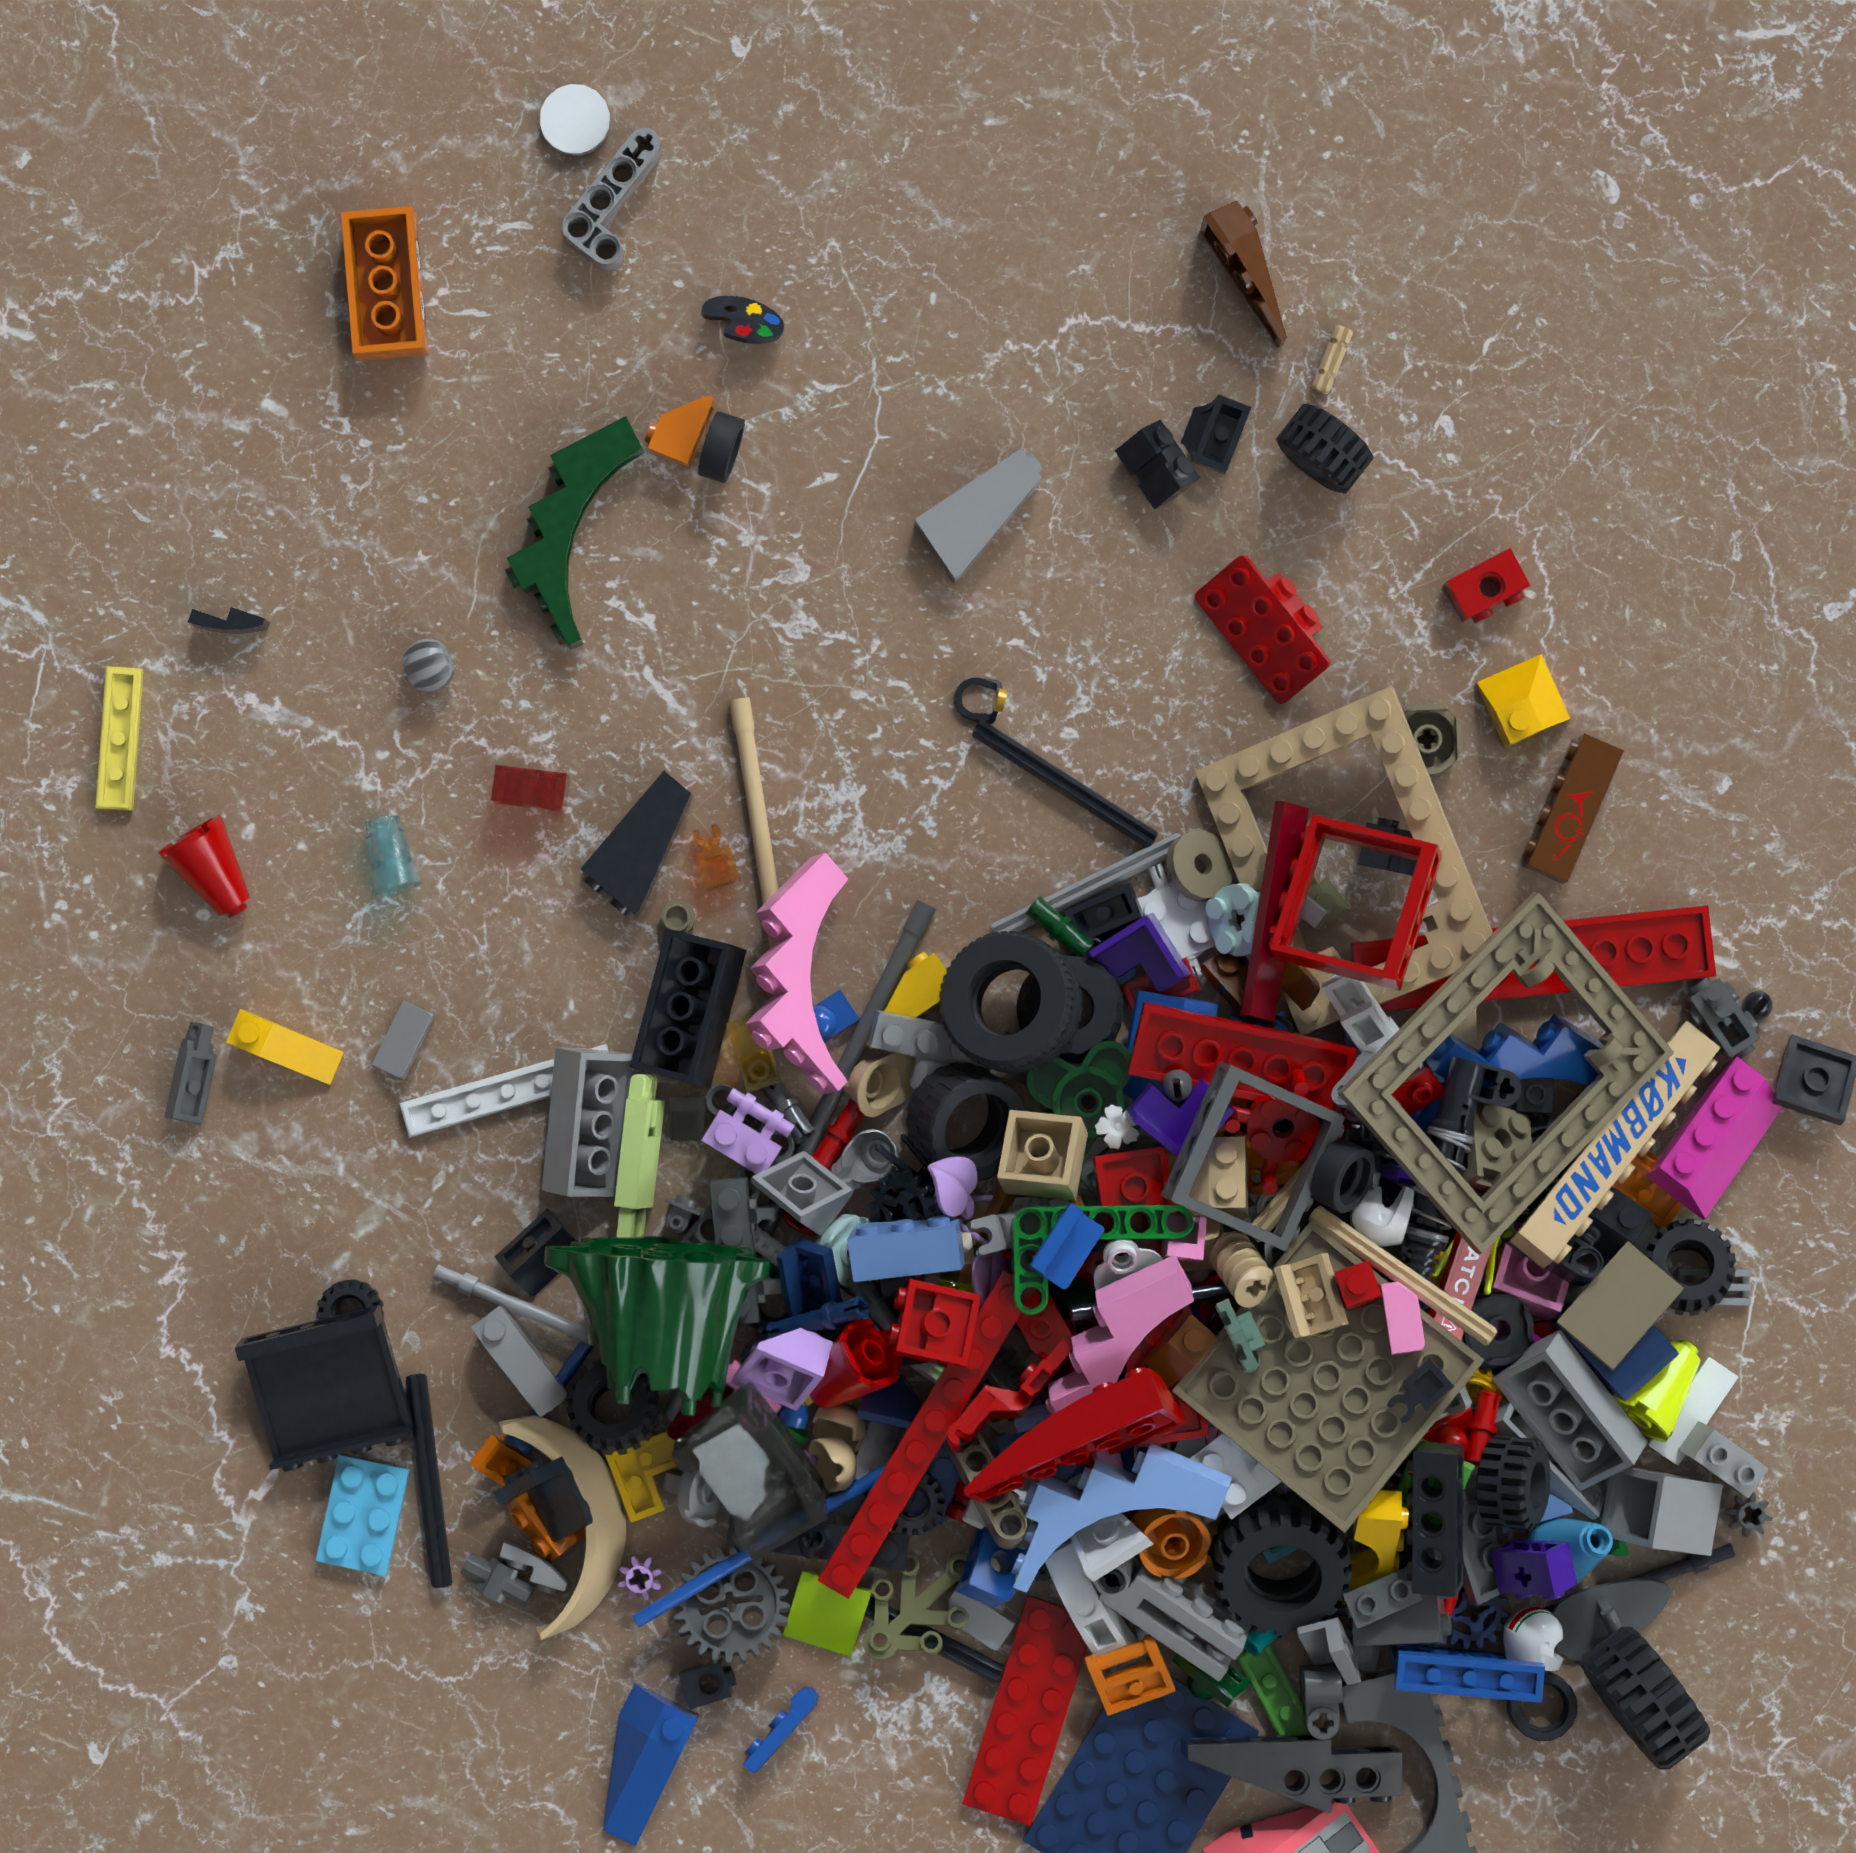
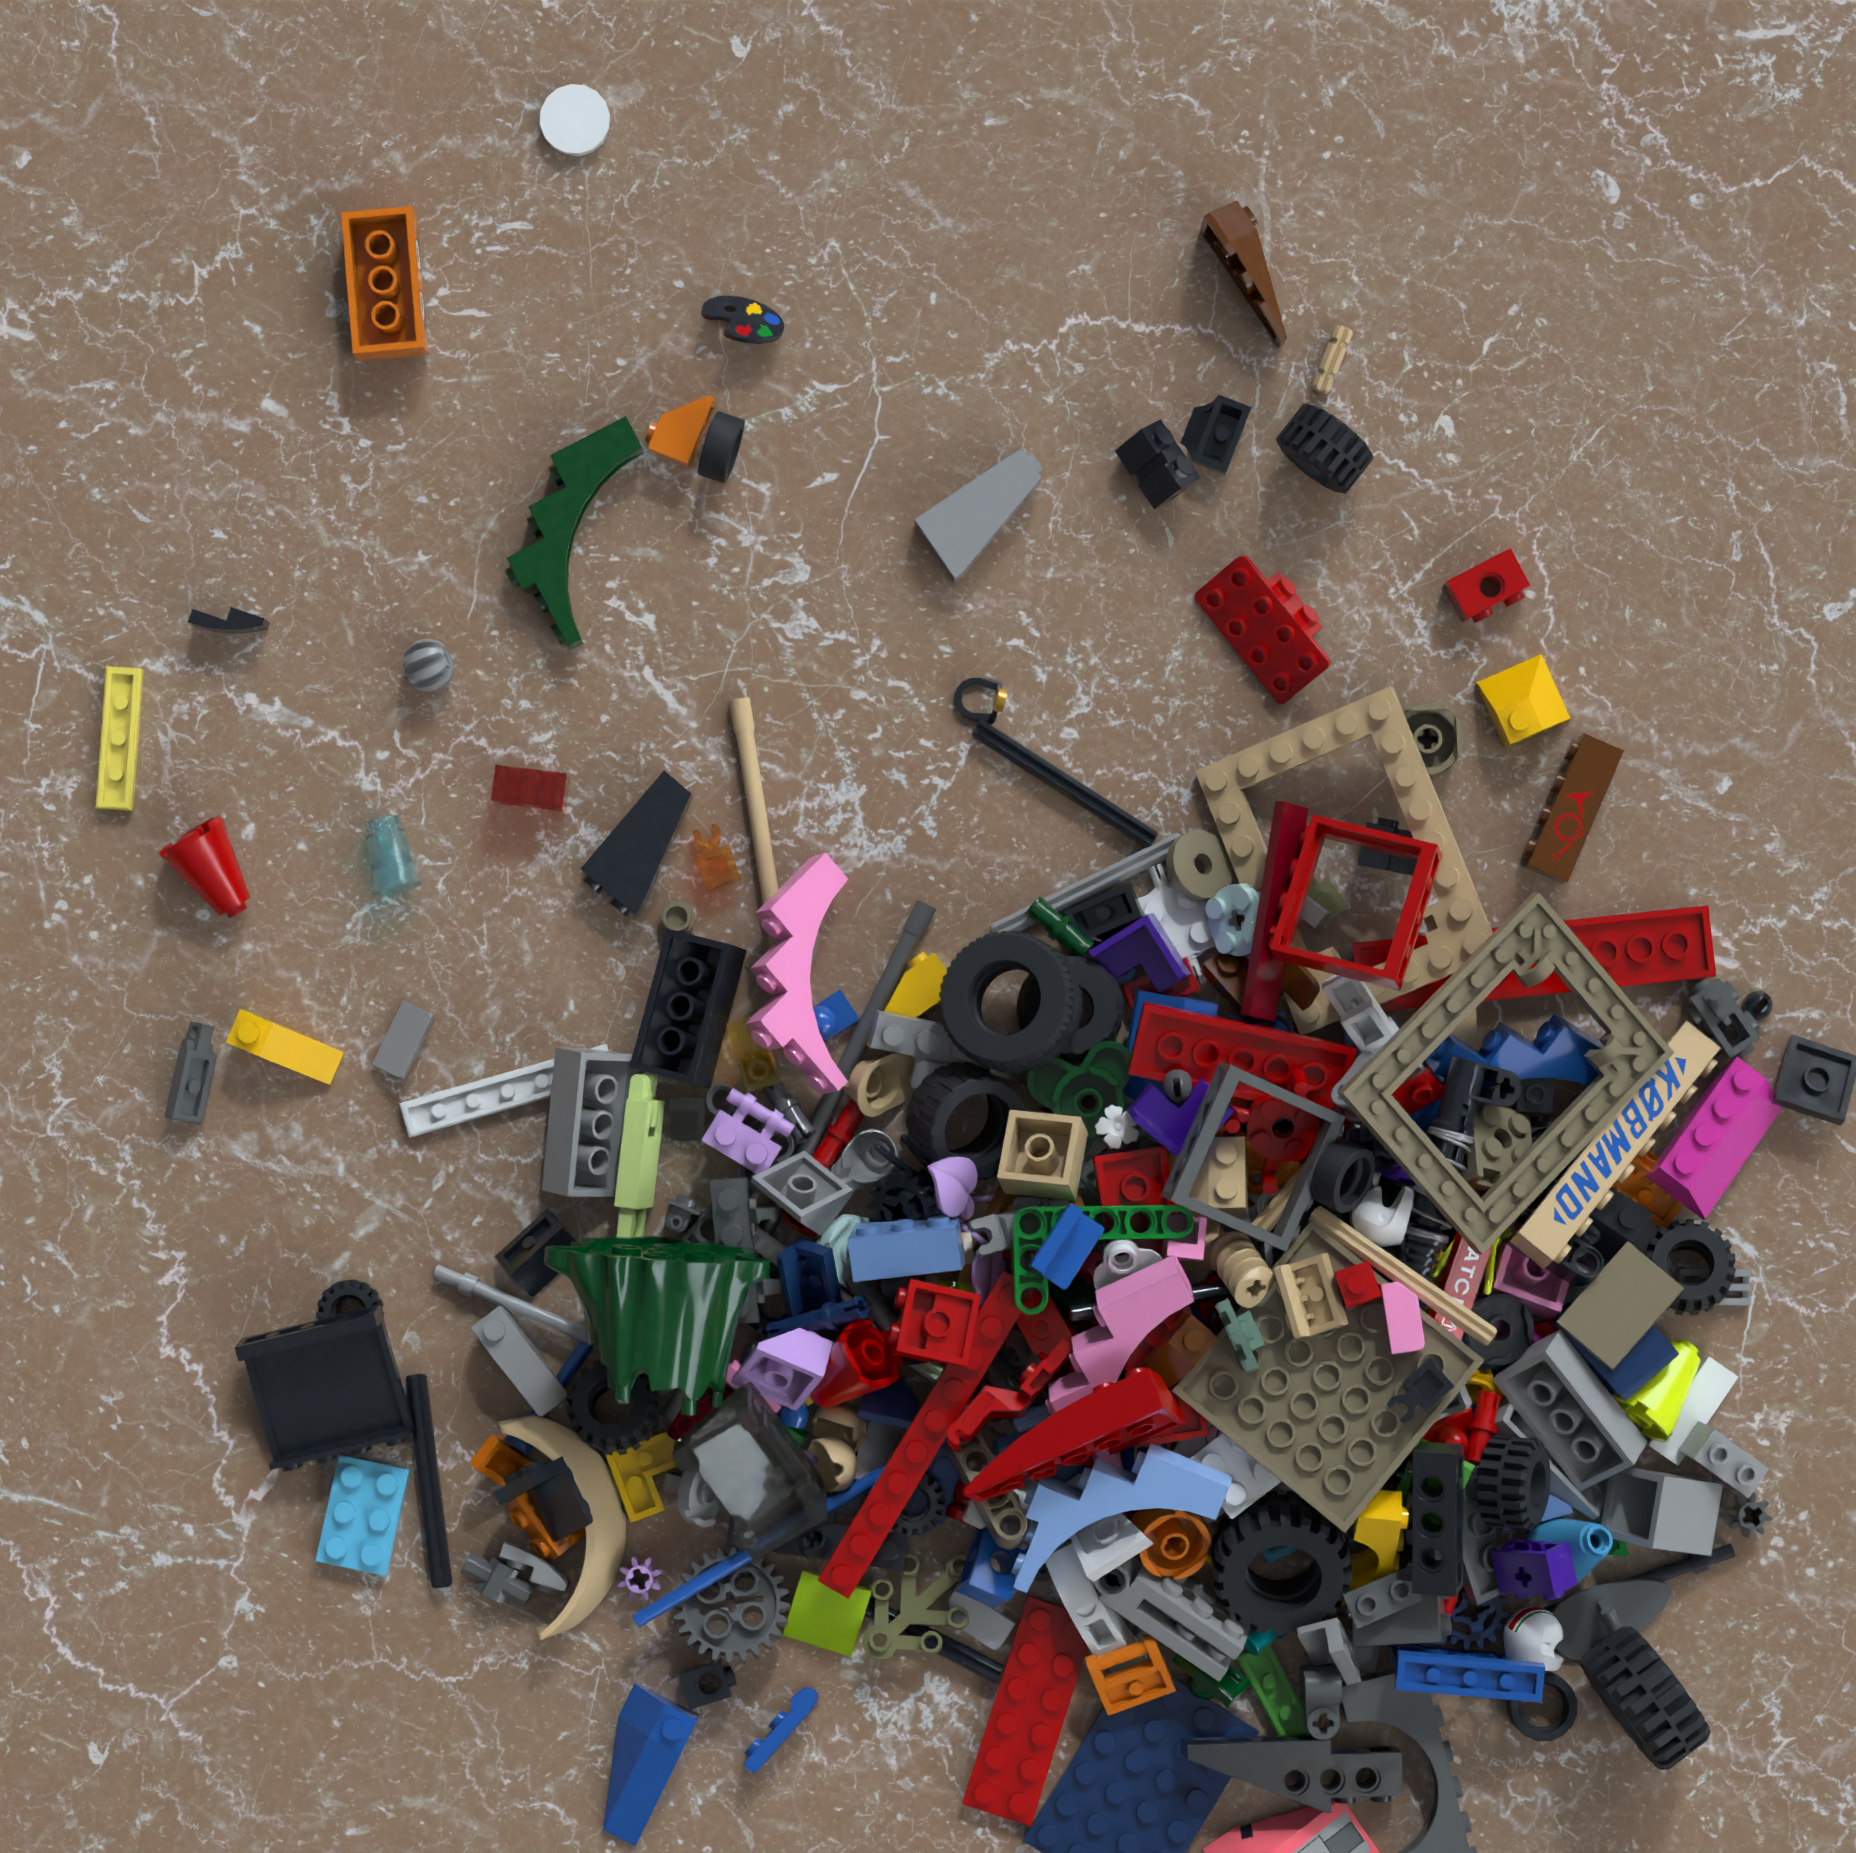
(618, 193): light grey beam -> none

